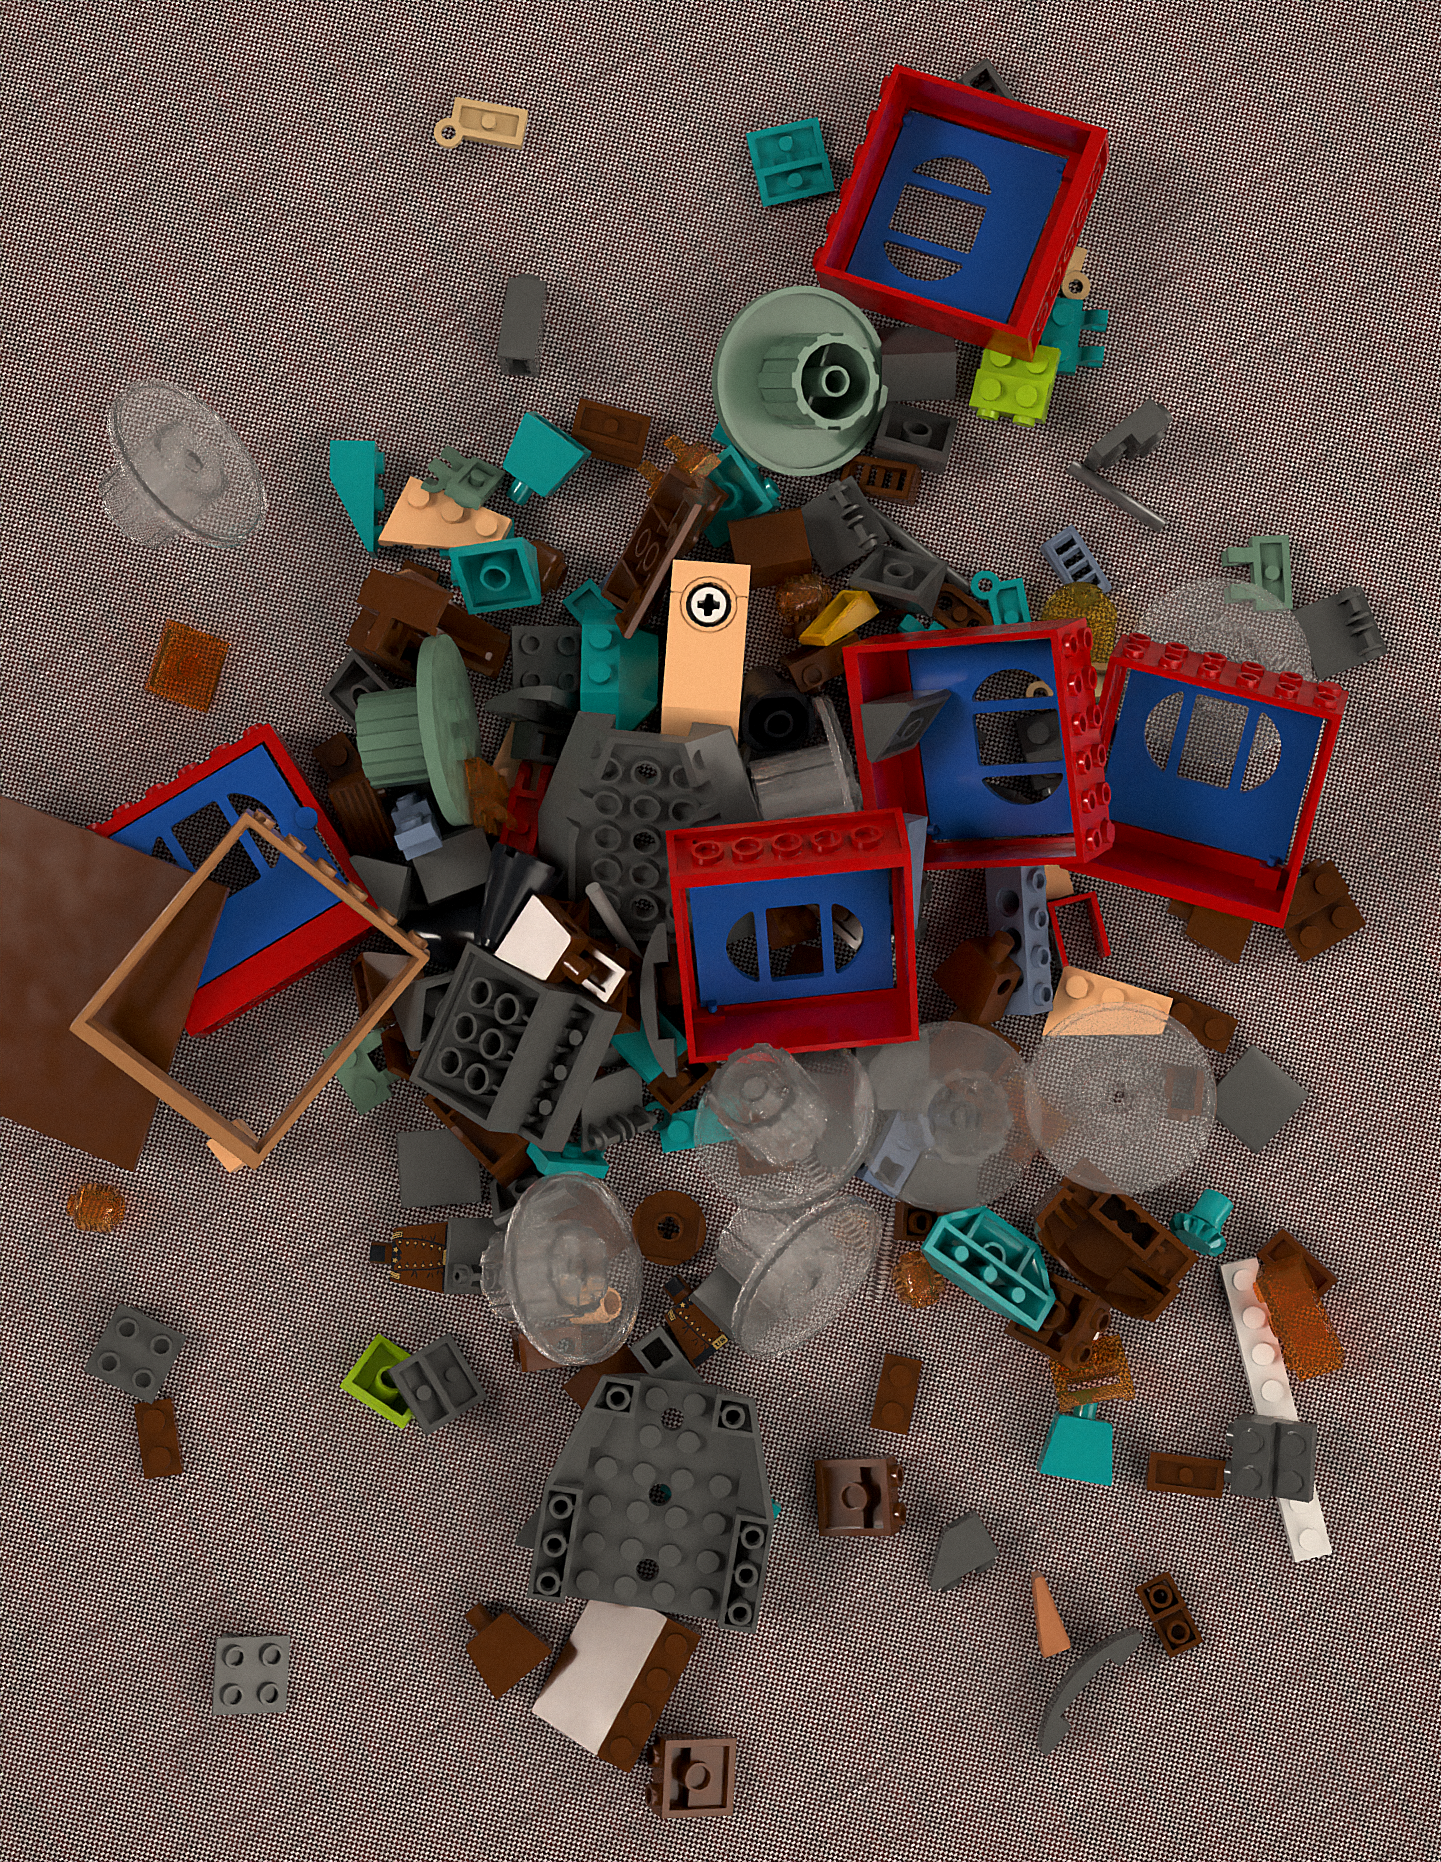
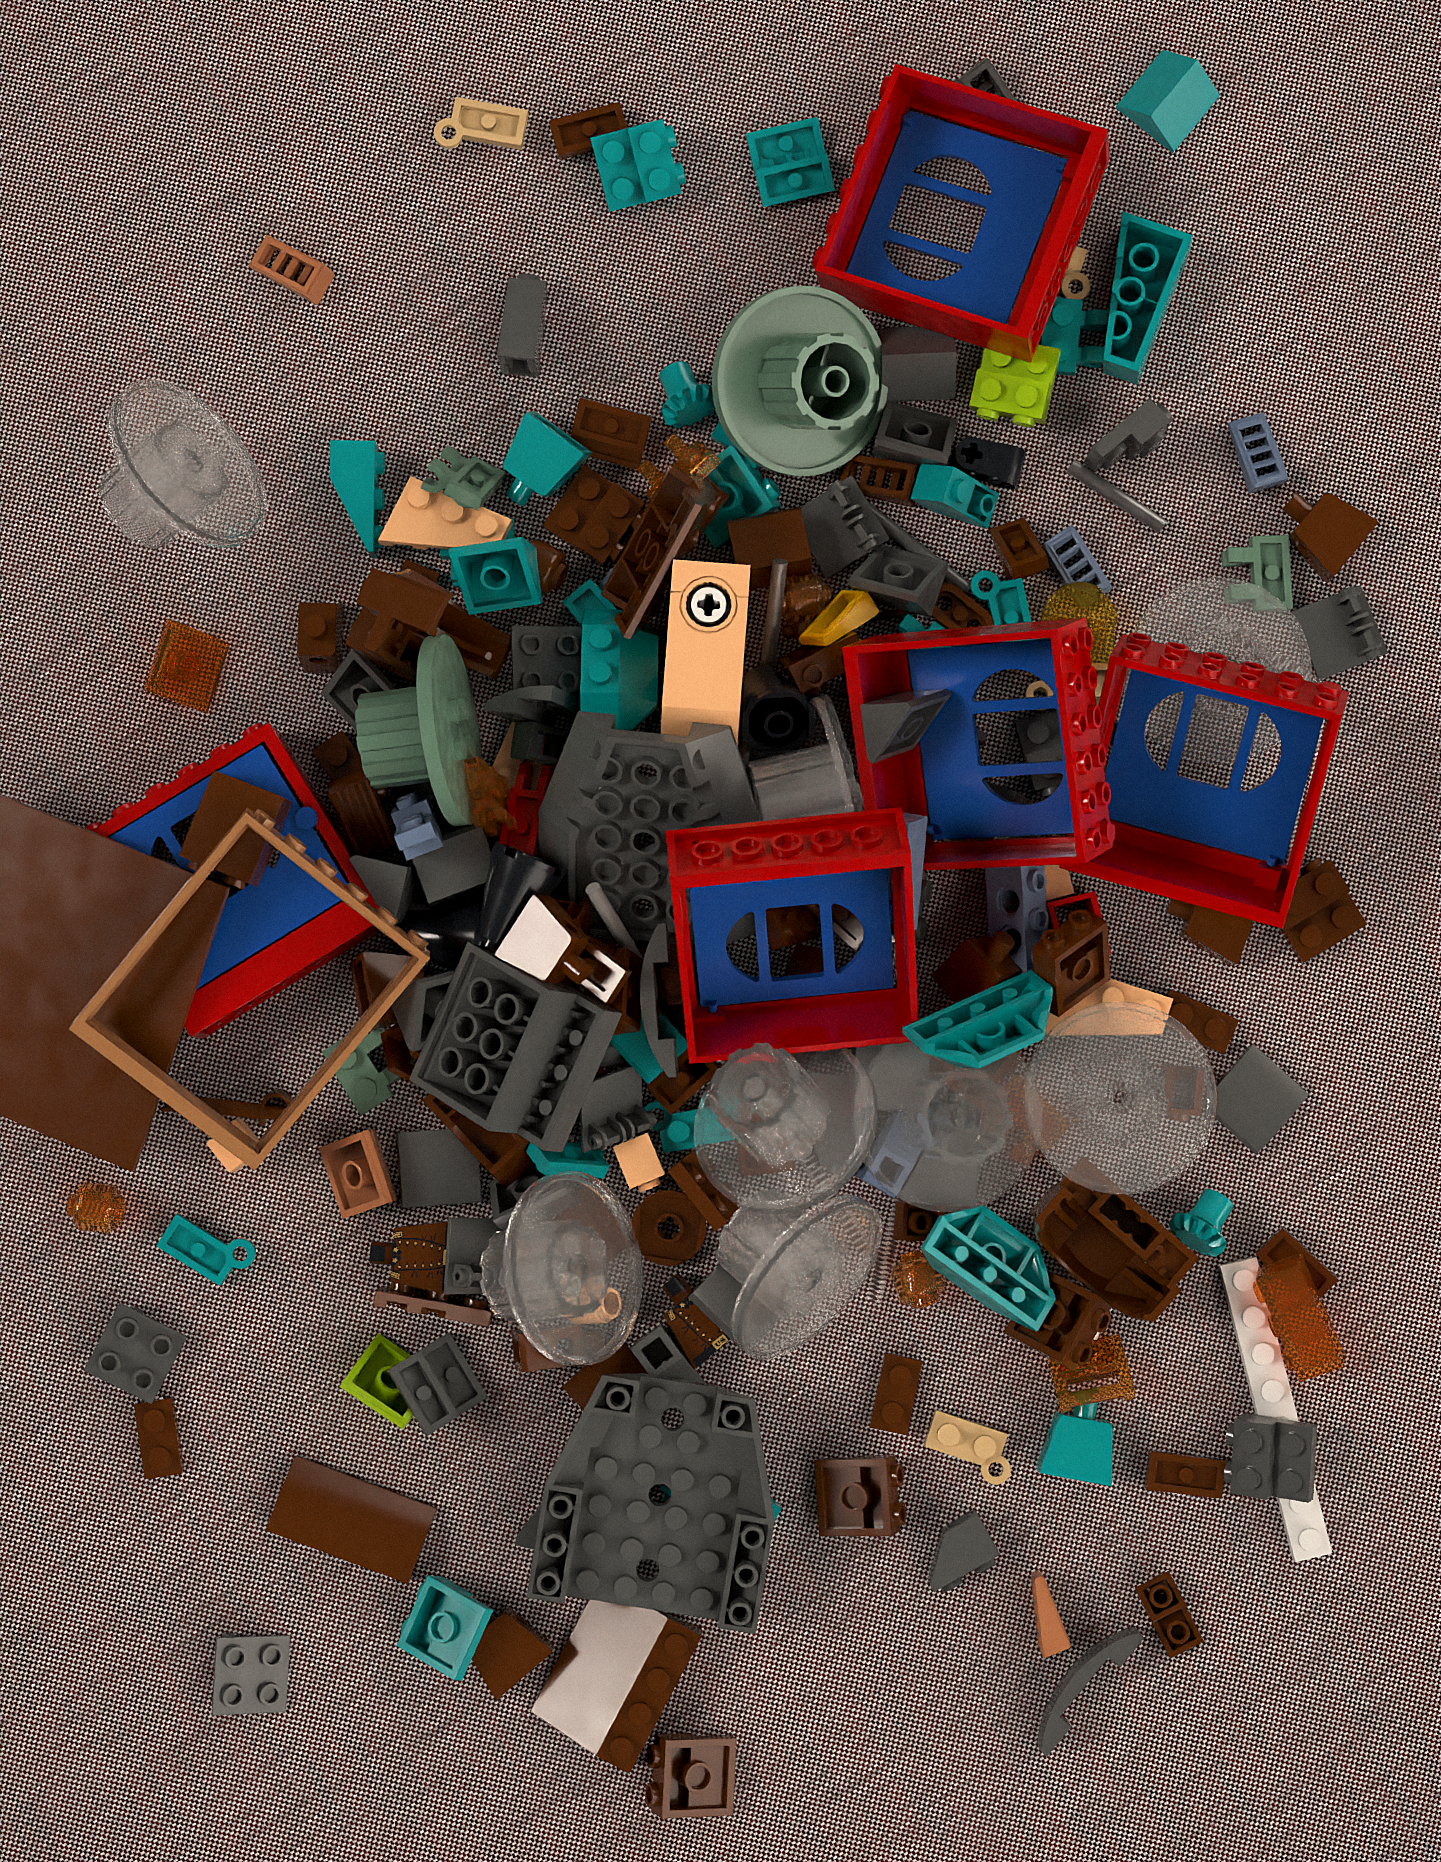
(203, 1250): none -> teal hinge
(217, 812): none -> reddish brown brick
(247, 1109): none -> reddish brown sword
(313, 279): none -> nougat slope
(320, 636): none -> reddish brown torso
(351, 1519): none -> reddish brown slope
(358, 1173): none -> nougat slope
(444, 1626): none -> teal plate
(471, 1311): none -> reddish brown wing
(574, 131): none -> reddish brown plate
(595, 517): none -> reddish brown plate
(638, 164): none -> teal plate
(639, 1162): none -> light nougat brick
(686, 397): none -> teal gear
(701, 1192): none -> reddish brown plate
(774, 611): none -> flat silver bar
(954, 495): none -> teal slope
(969, 1442): none -> tan hinge
(987, 1023): none -> teal wedge
(993, 463): none -> black piece
(1018, 550): none -> reddish brown slope
(1073, 959): none -> reddish brown plate
(1144, 282): none -> teal wedge
(1169, 98): none -> teal slope
(1253, 482): none -> sand blue slope
(1327, 532): none -> reddish brown torso

